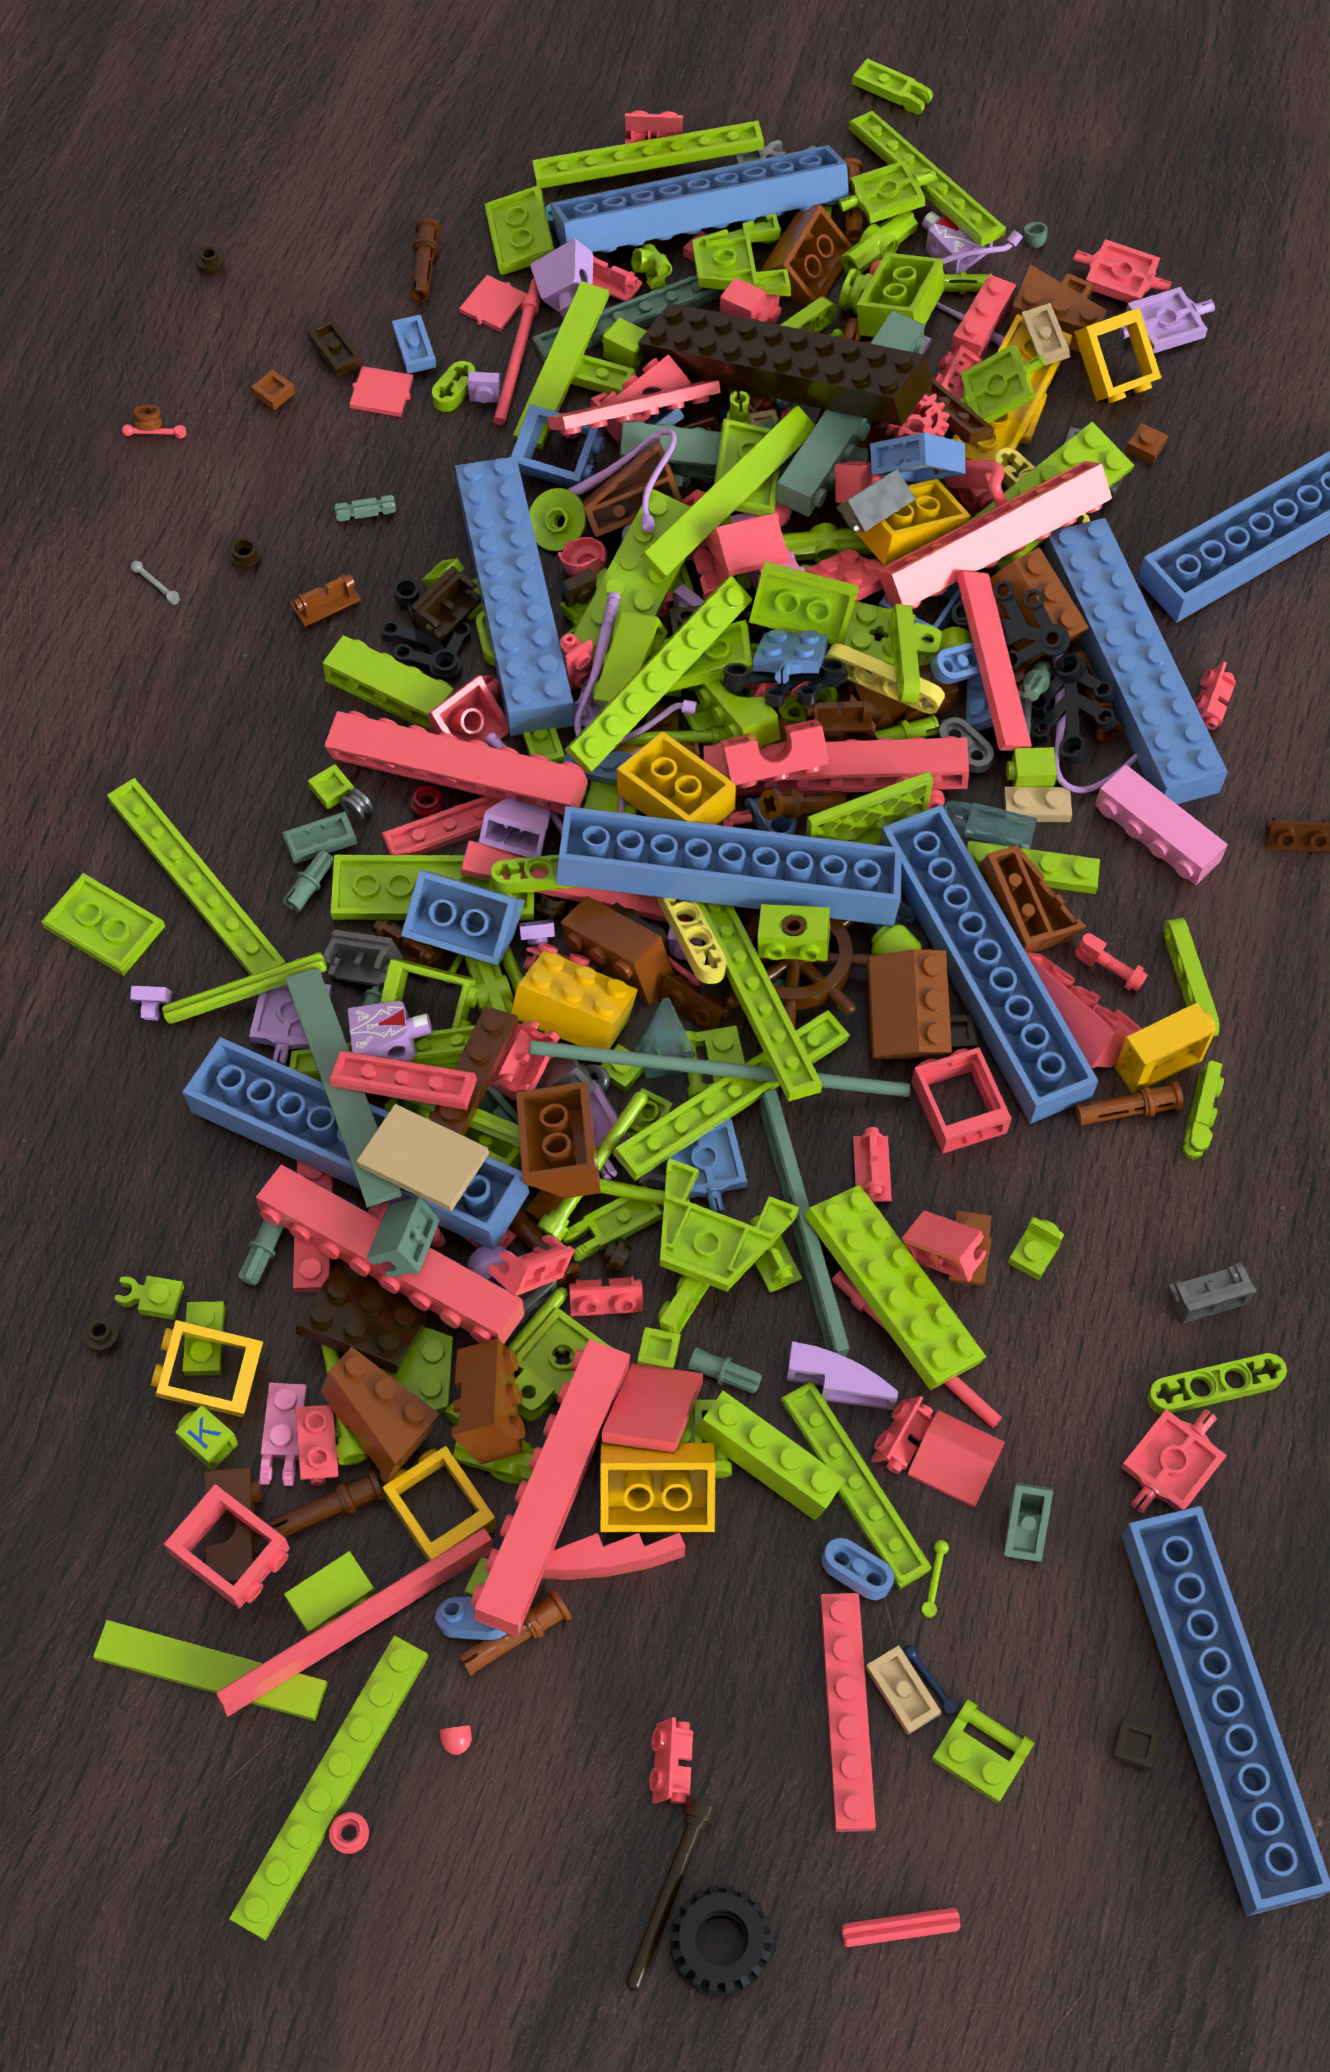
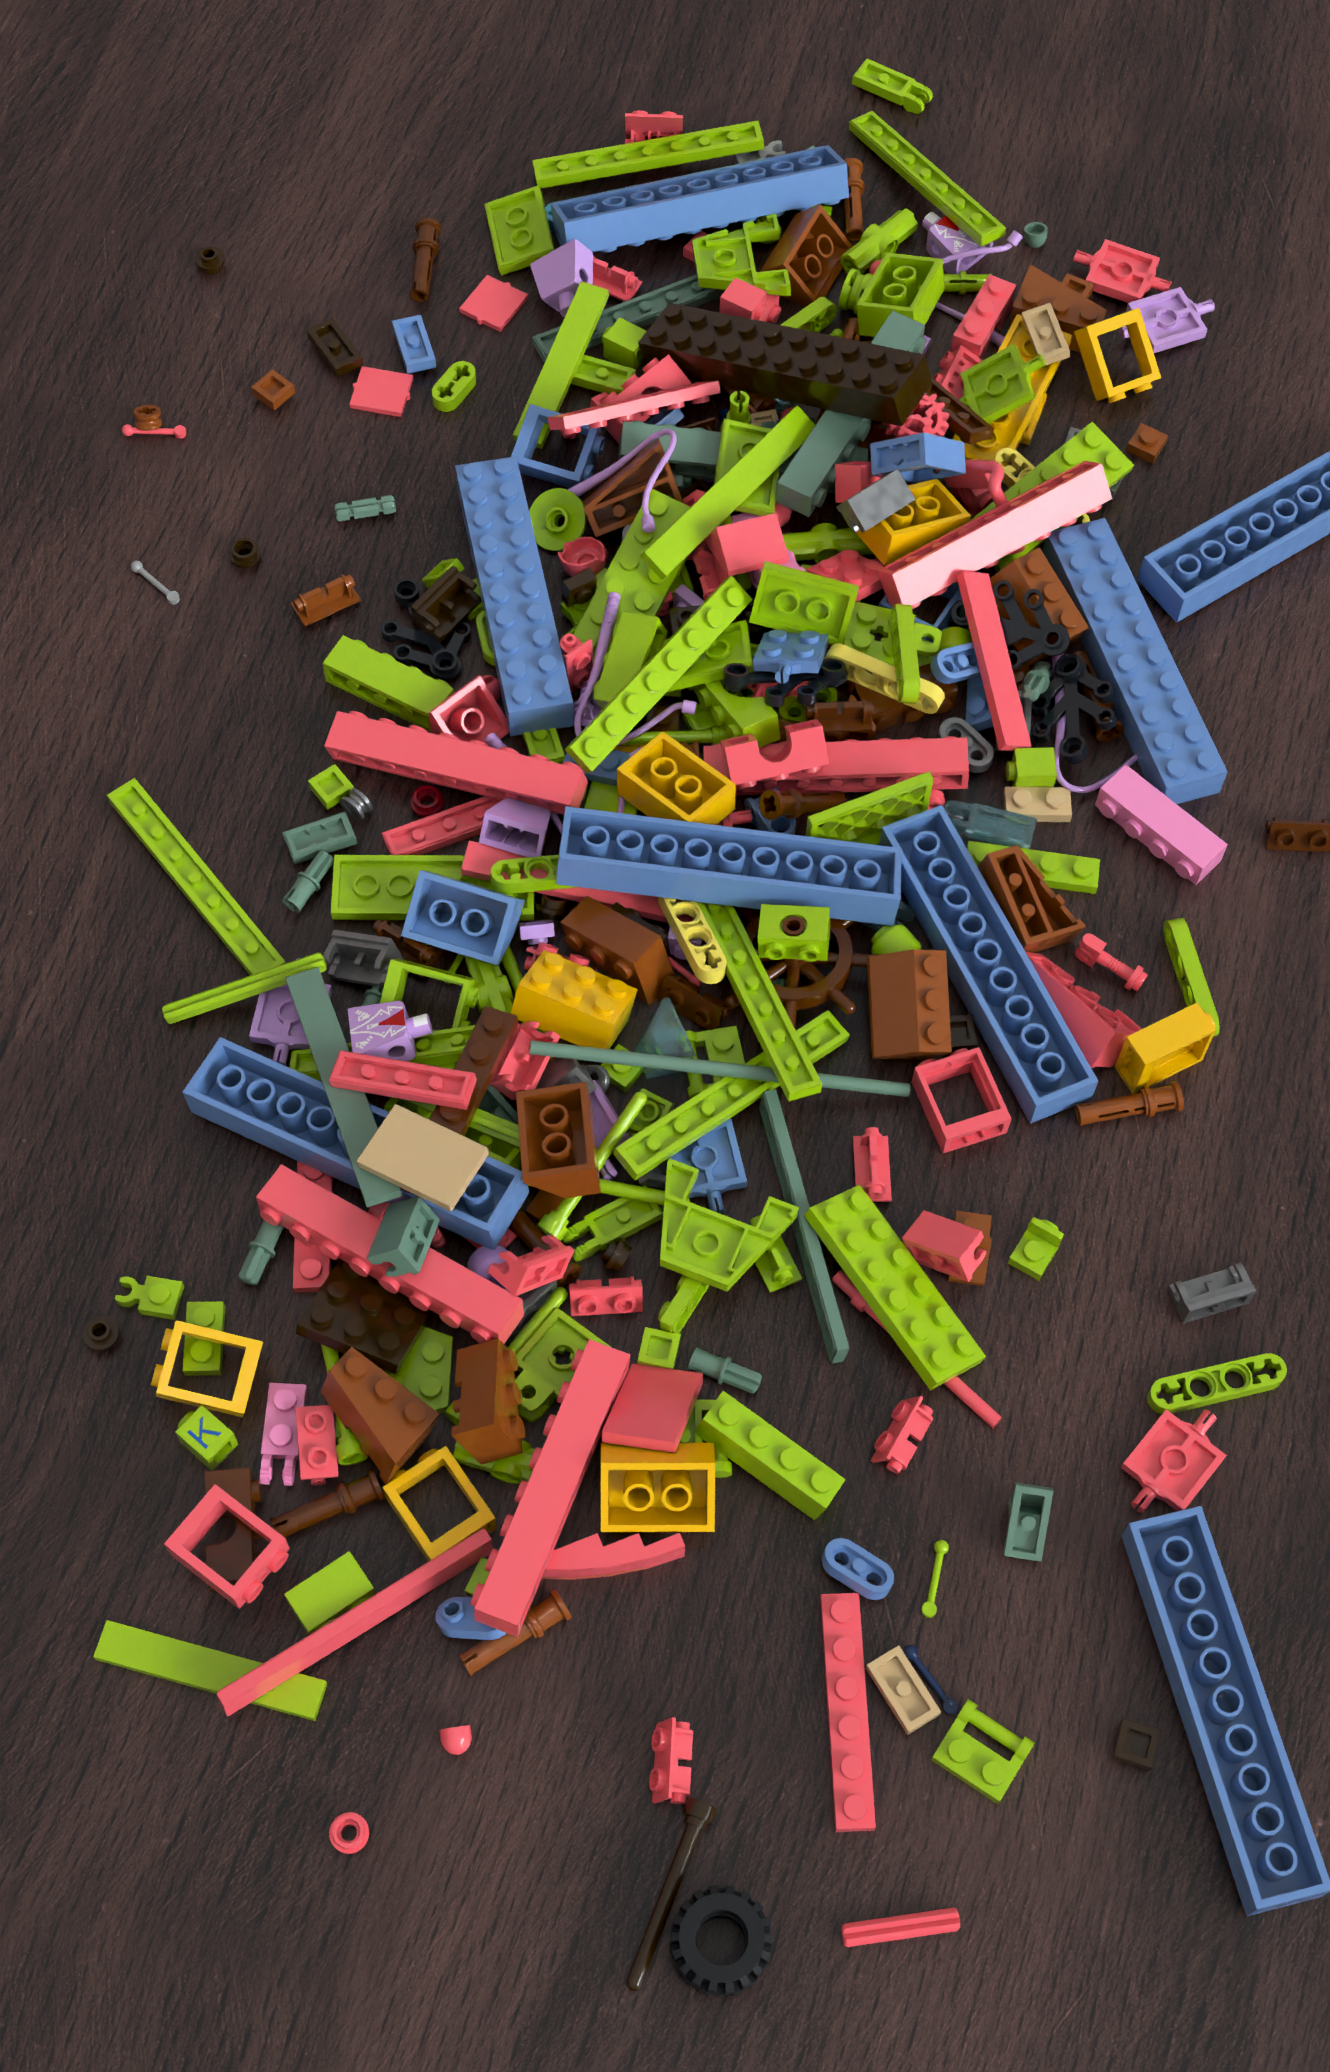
(103, 924): lime tile -> none
(151, 999): lavender tile -> none
(328, 1788): lime plate -> none
(484, 387): lavender plate -> none
(529, 307): coral bar -> none
(653, 264): lime plate -> none
(841, 1377): lavender slope -> none
(860, 1489): lime tile -> none
(888, 191): lime plate -> none
(906, 730): lime pin -> none
(955, 1458): coral slope -> none
(1202, 1112): lime hinge -> none
(1215, 686): coral hinge -> none

